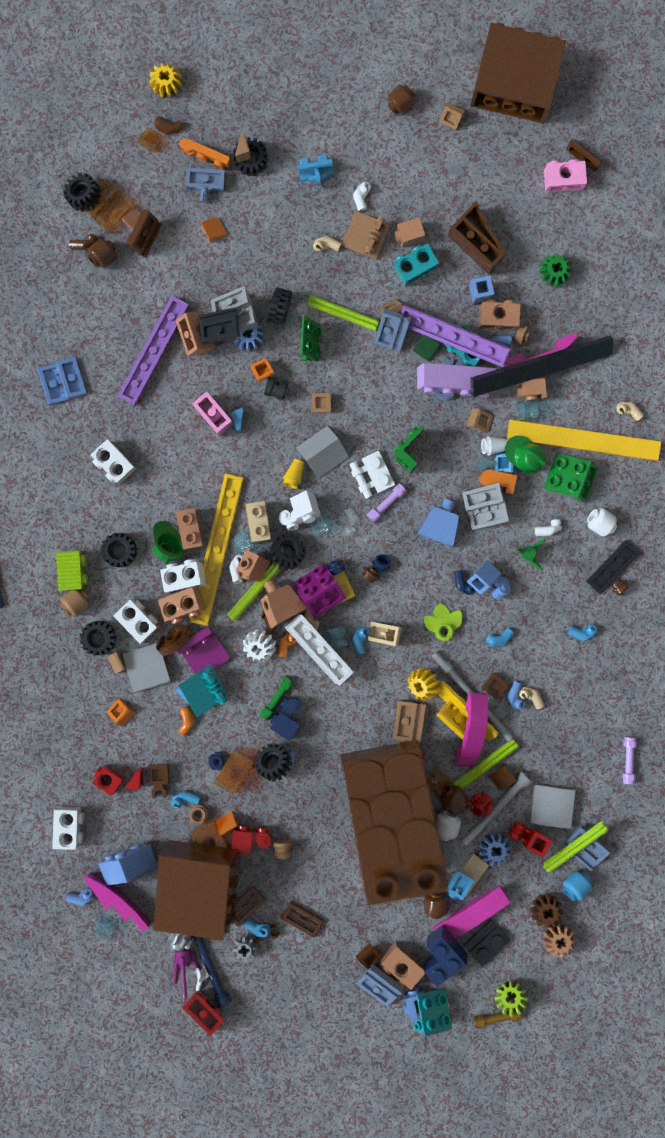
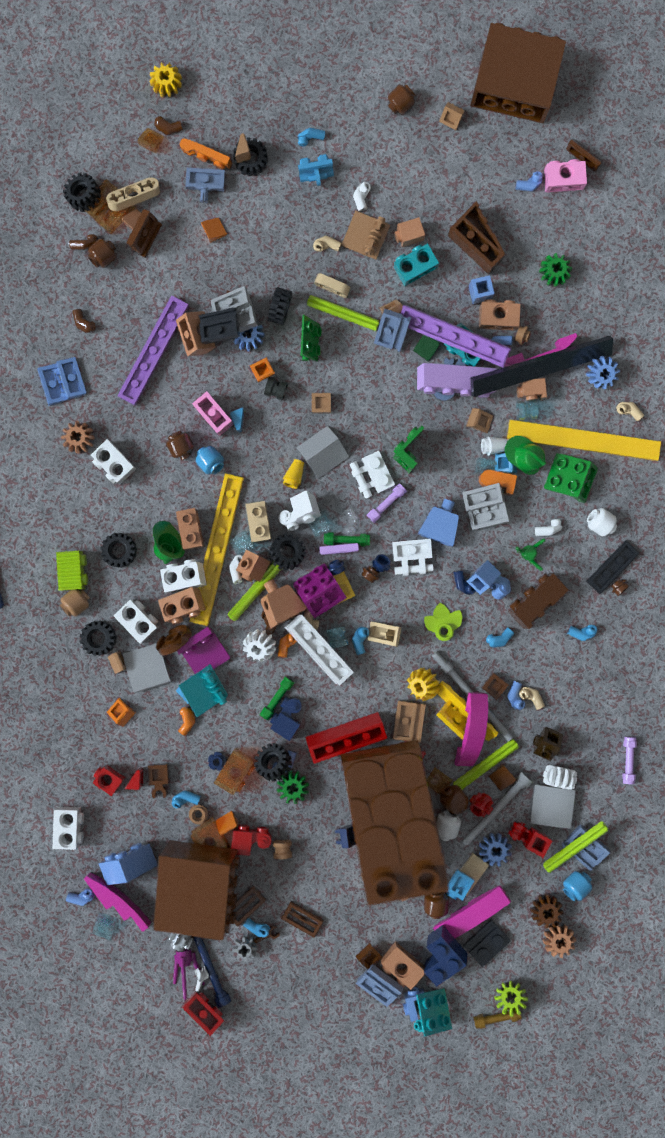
(81, 323): none -> reddish brown arm
(85, 437): none -> nougat gear
(118, 195): none -> tan beam
(180, 445): none -> reddish brown head
(210, 460): none -> dark azure head
(297, 792): none -> green gear
(308, 134): none -> dark azure arm
(332, 285): none -> tan beam
(335, 549): none -> lavender tile
(346, 737): none -> red brick
(347, 836): none -> dark blue tile
(363, 539): none -> green bar
(412, 550): none -> white plate
(531, 184): none -> medium blue arm
(537, 600): none -> reddish brown wedge
(548, 743): none -> dark brown brick
(560, 777): none -> white gear
(607, 377): none -> medium blue gear

